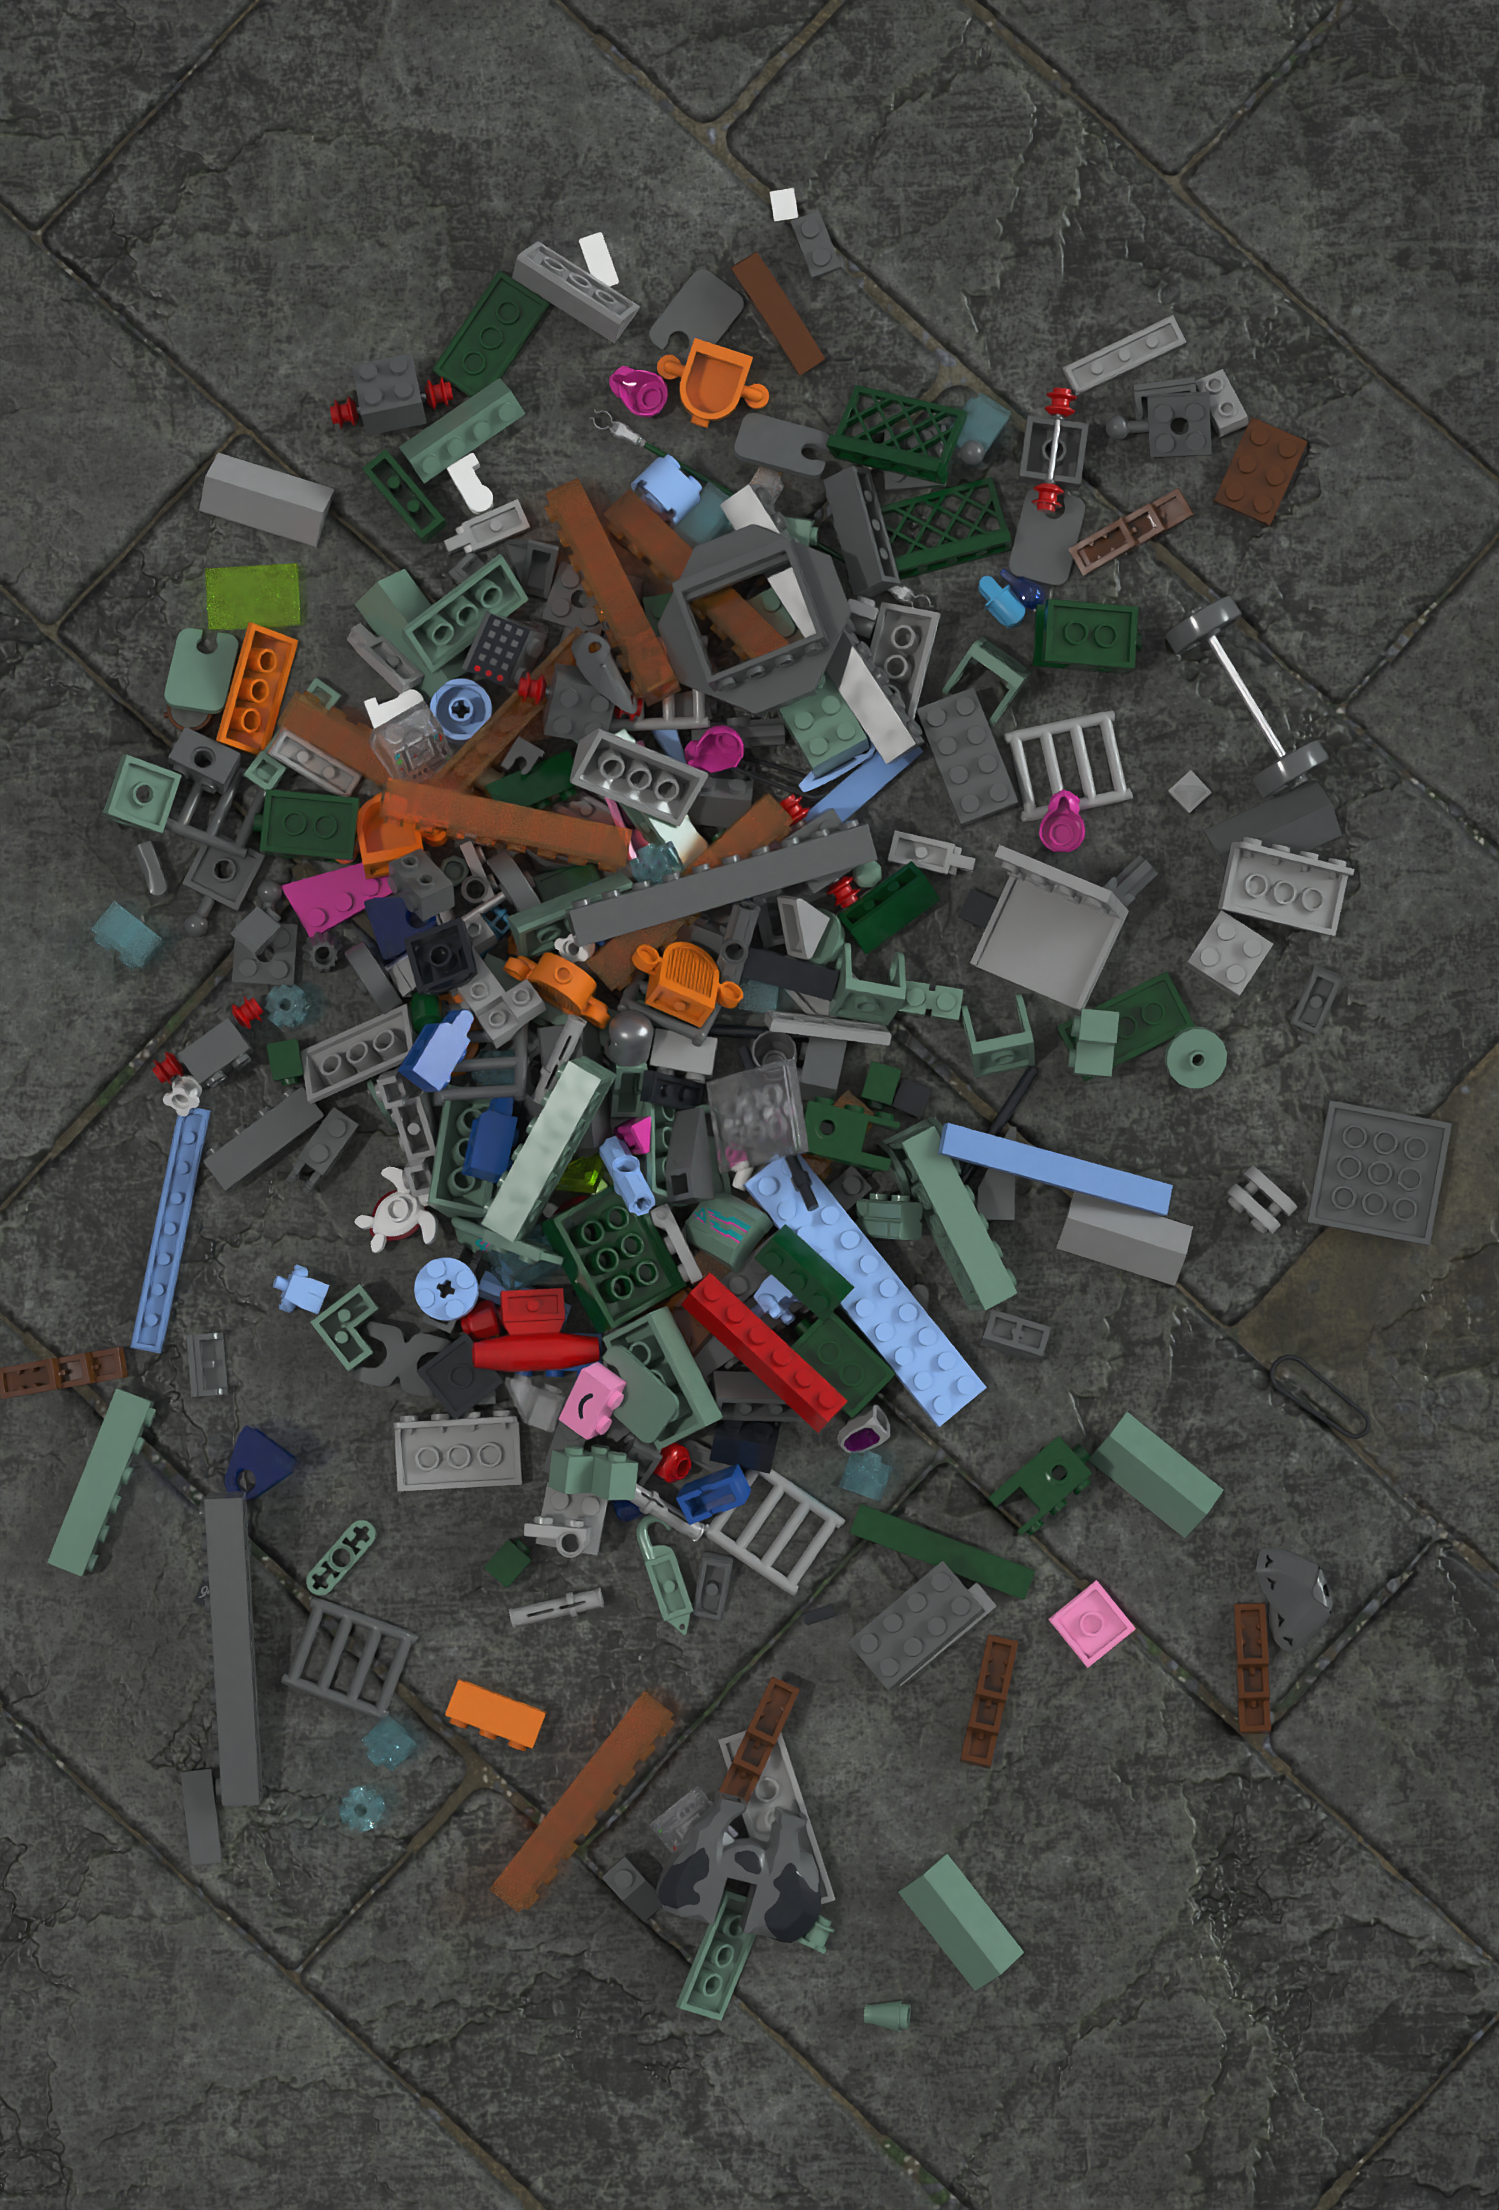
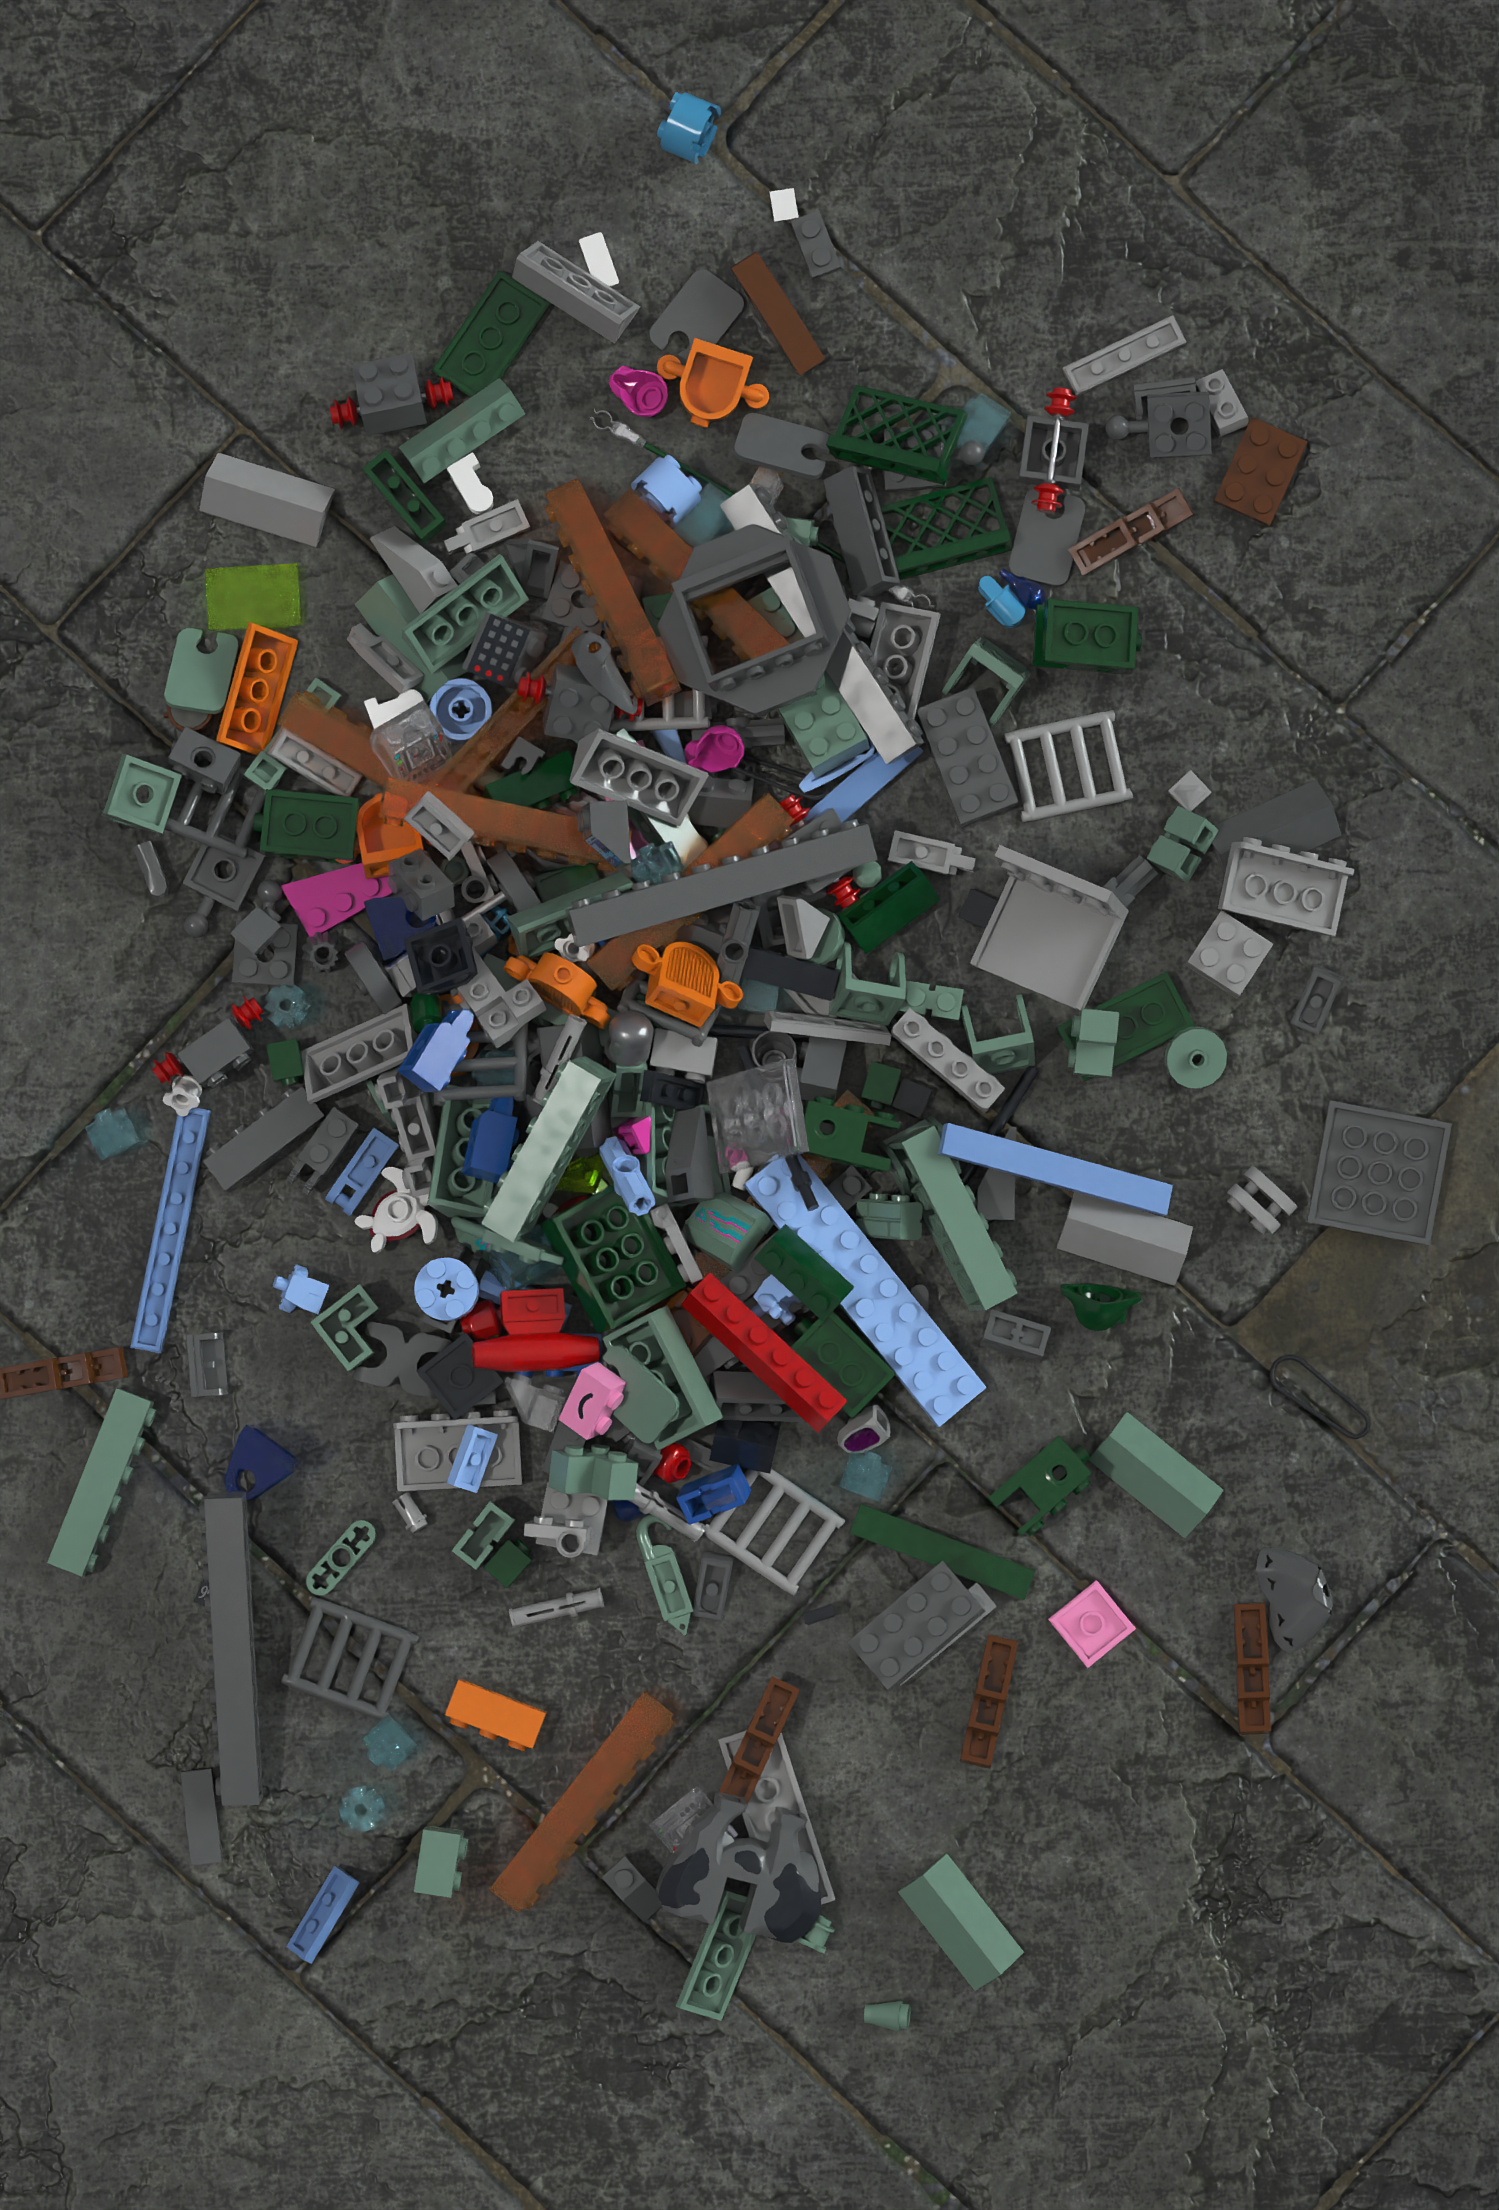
(111, 1133): none -> clear light blue brick
(127, 935): clear light blue brick -> none
(322, 1914): none -> medium blue plate
(362, 1171): none -> medium blue plate
(410, 1513): none -> light grey pin
(414, 567): none -> light grey slope
(438, 1861): none -> sand green brick
(439, 825): none -> light grey slope
(472, 1458): none -> light blue plate
(477, 1546): none -> sand green piece
(606, 830): none -> dark grey slope
(688, 127): none -> dark azure brick
(947, 1060): none -> light grey bracket
(1062, 825): dark pink hair -> none
(1099, 1305): none -> dark green hat
(1189, 830): none -> sand green piece
(1203, 626): dark grey axle -> none

